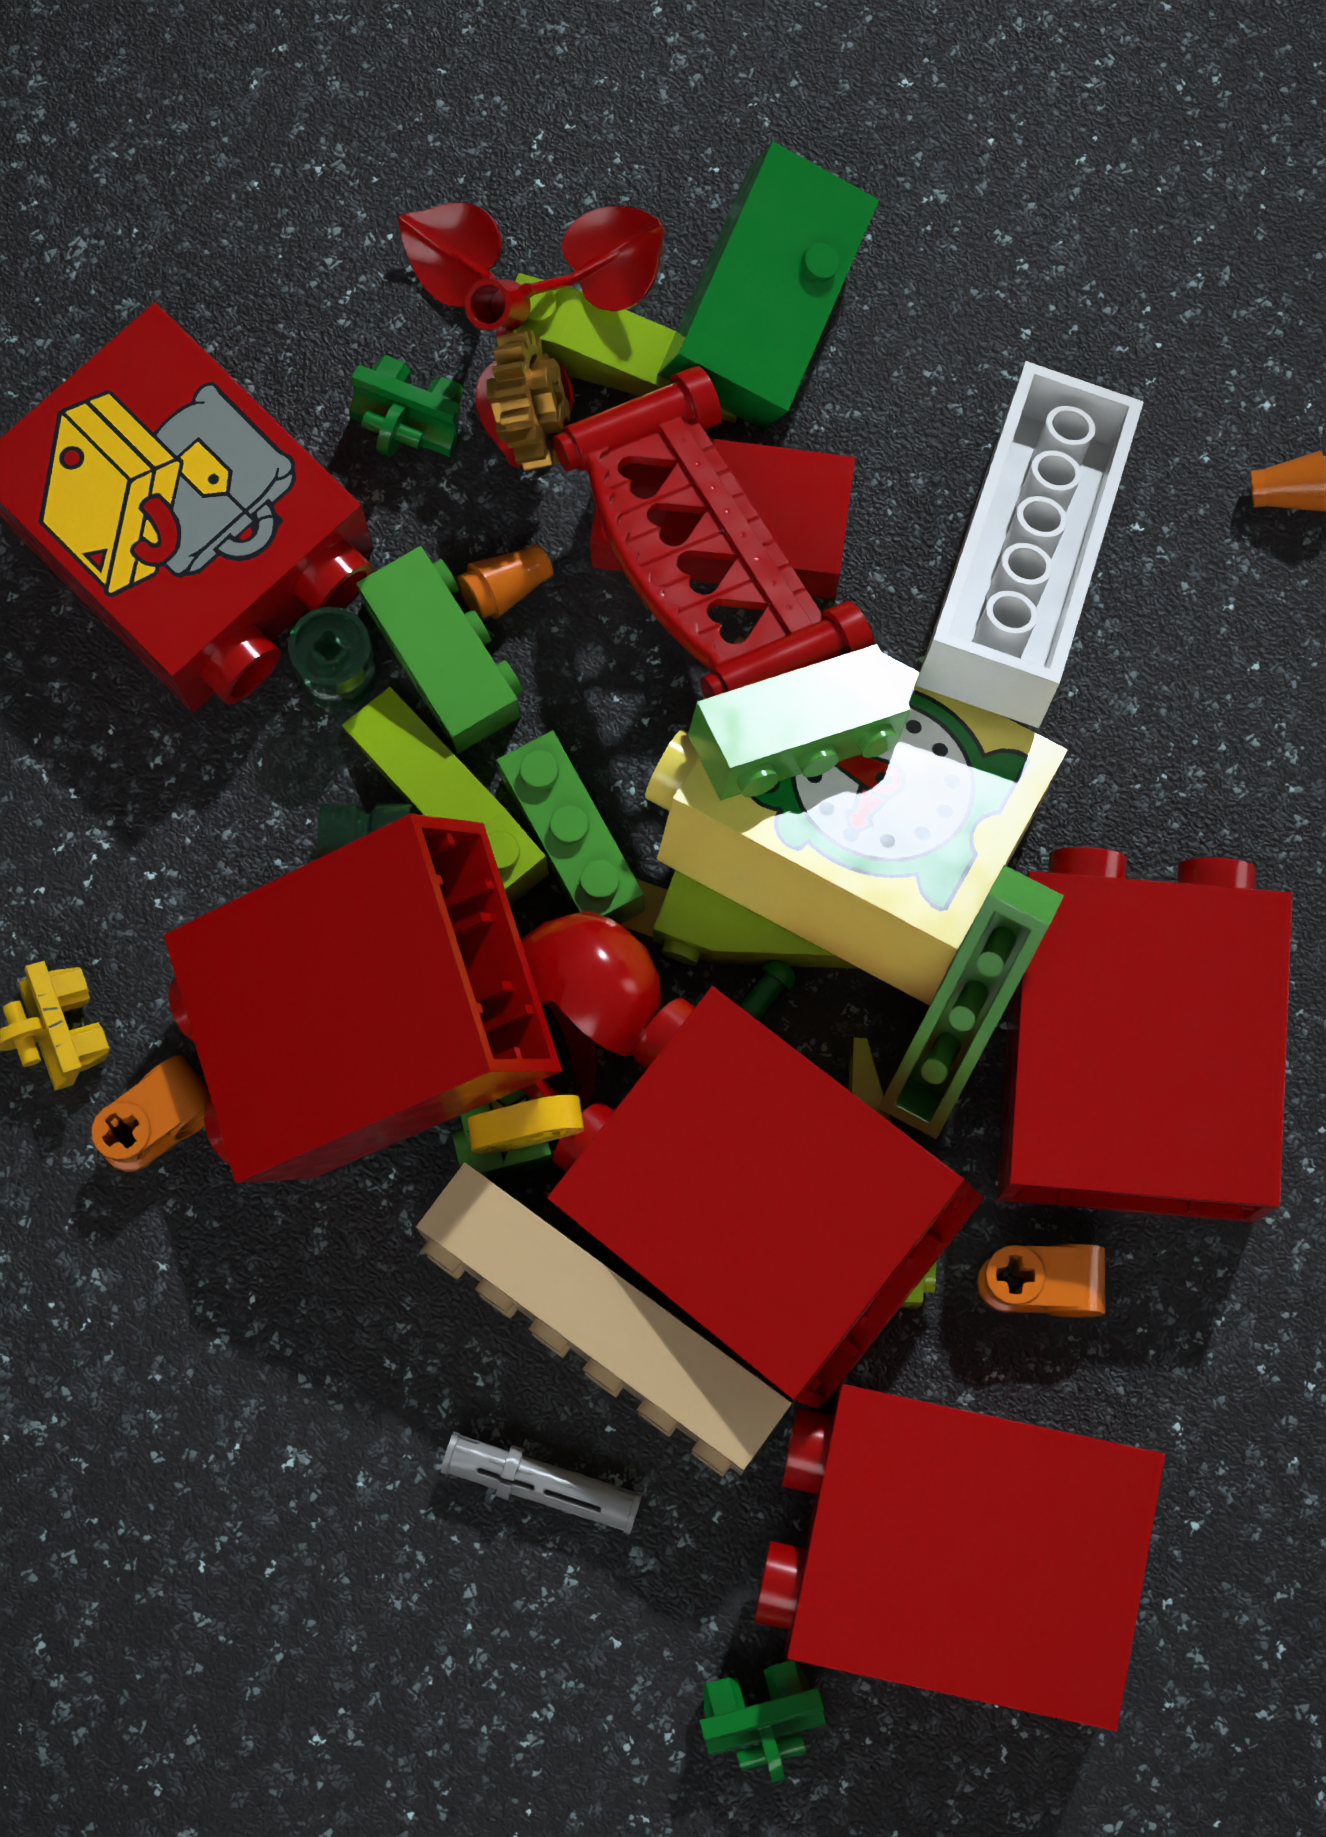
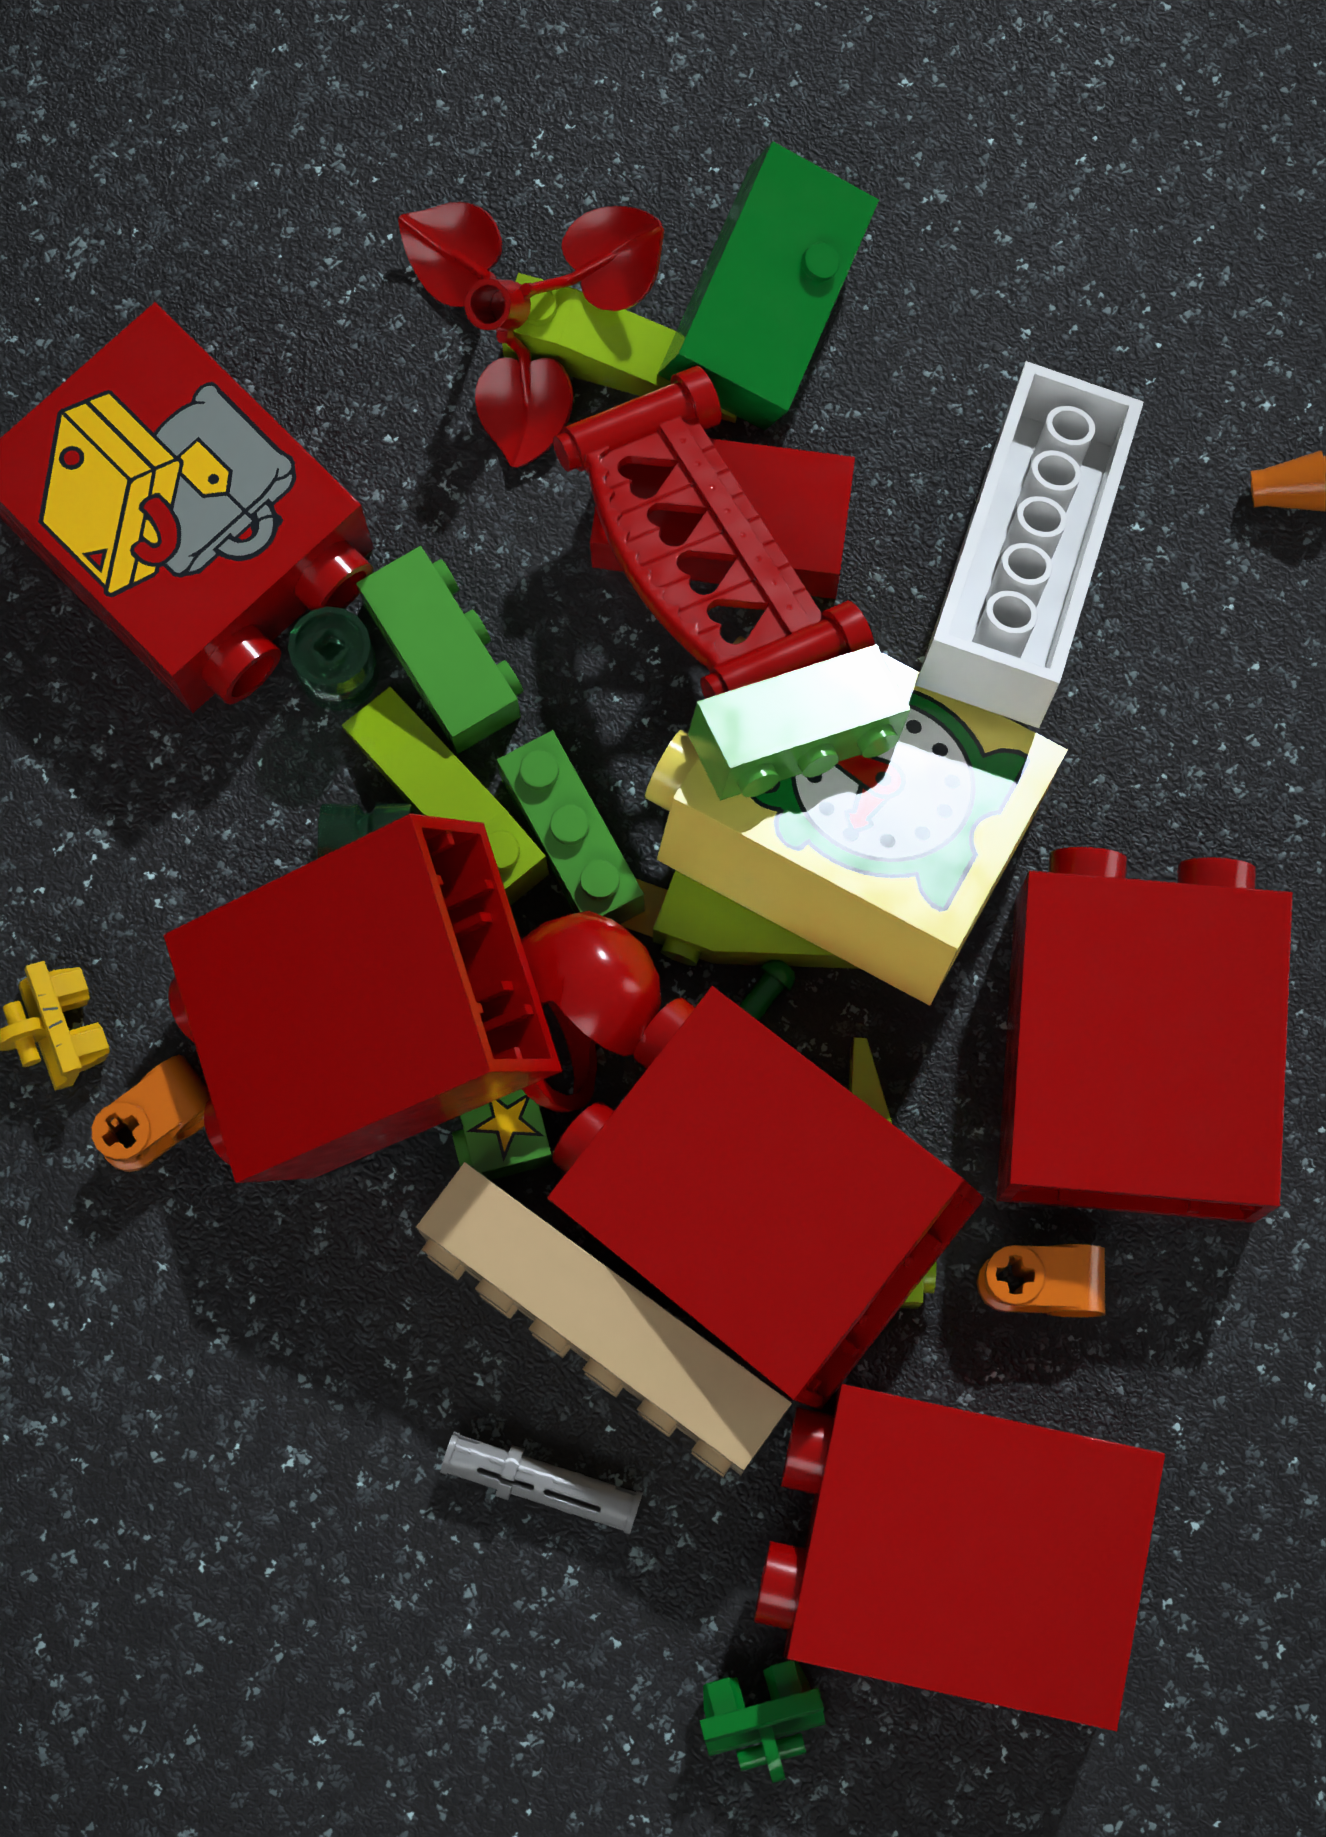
(403, 412): green hips -> none
(503, 580): orange cone -> none
(525, 1124): yellow beam -> none
(527, 399): pearl gold gear -> none
(970, 1001): bright green brick -> none

